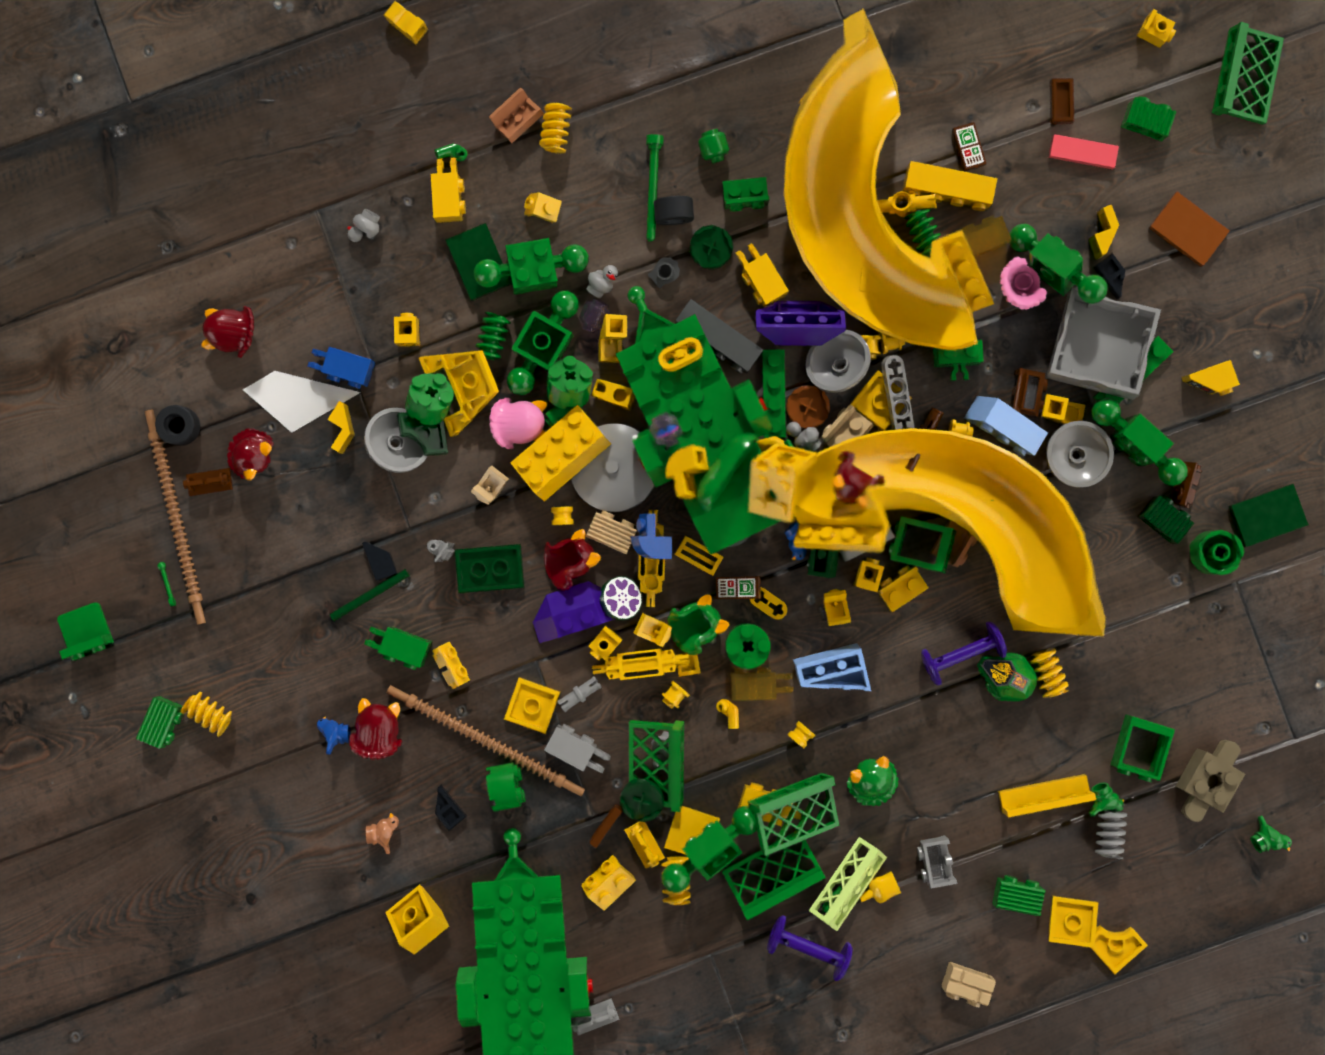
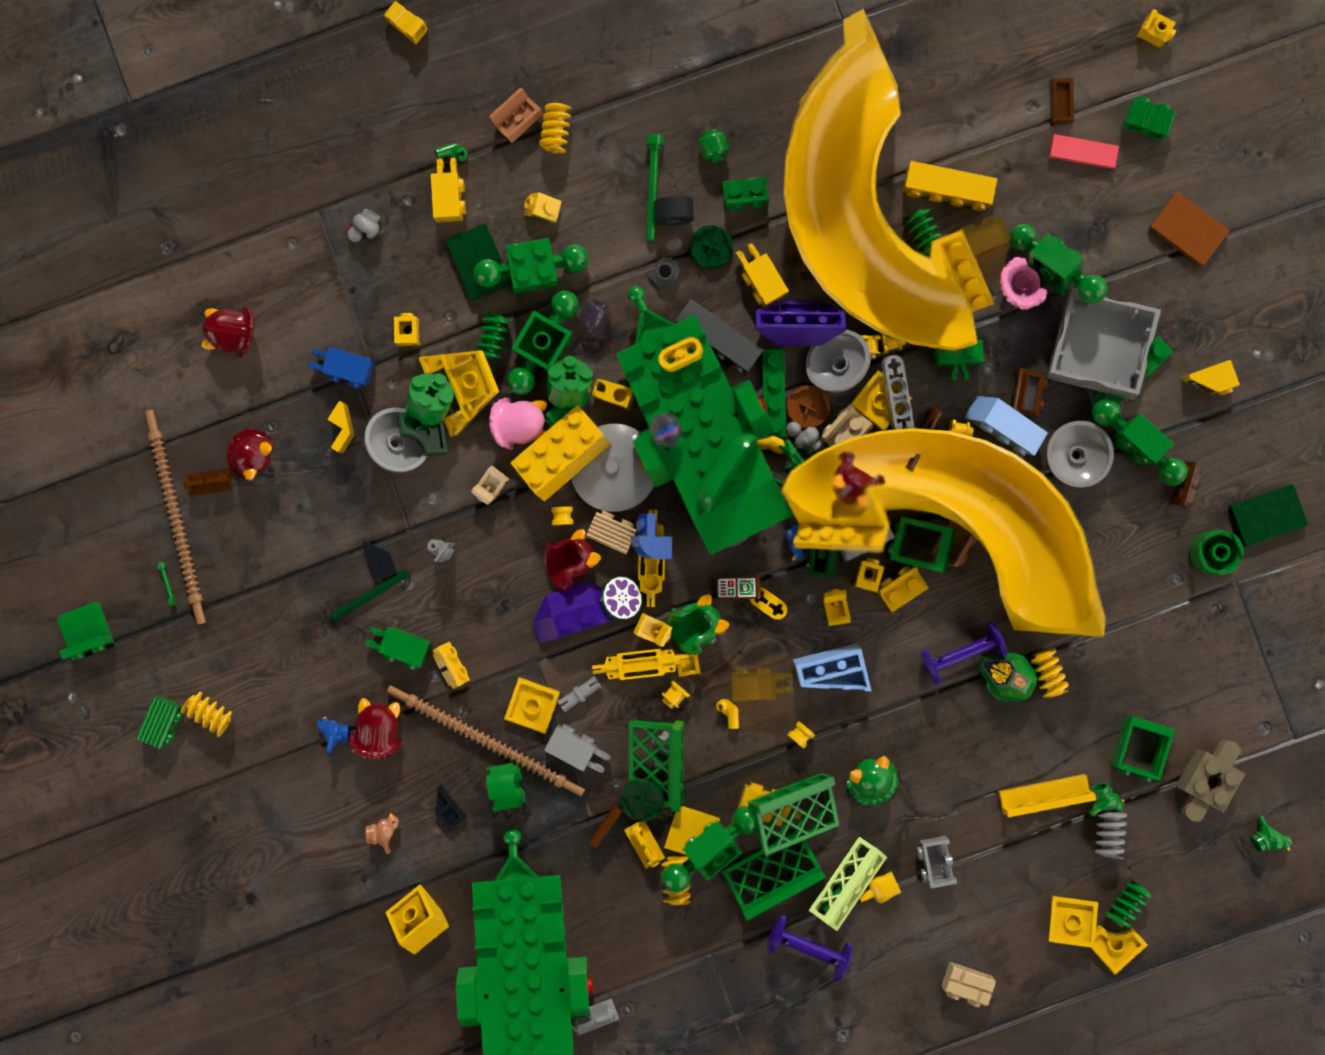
(164, 420): black tyre -> none
(296, 399): white sticker -> none
(489, 568): dark green tile -> none
(601, 282): light grey animal -> none
(605, 635): yellow brick -> none
(607, 883): yellow bracket -> none
(611, 336): yellow slope -> none
(682, 546): yellow tile -> none
(683, 467): yellow brick -> none
(760, 643): green brick -> none
(777, 471): yellow bracket -> none
(914, 203): yellow pin -> none
(969, 146): tile -> none
(1018, 896): green brick -> none
(1061, 410): yellow slope -> none
(1101, 241): yellow slope -> none
(1112, 273): black tile -> none
(1128, 904): none -> green piece
(1166, 519): dark green brick -> none
(1232, 66): green fence -> none

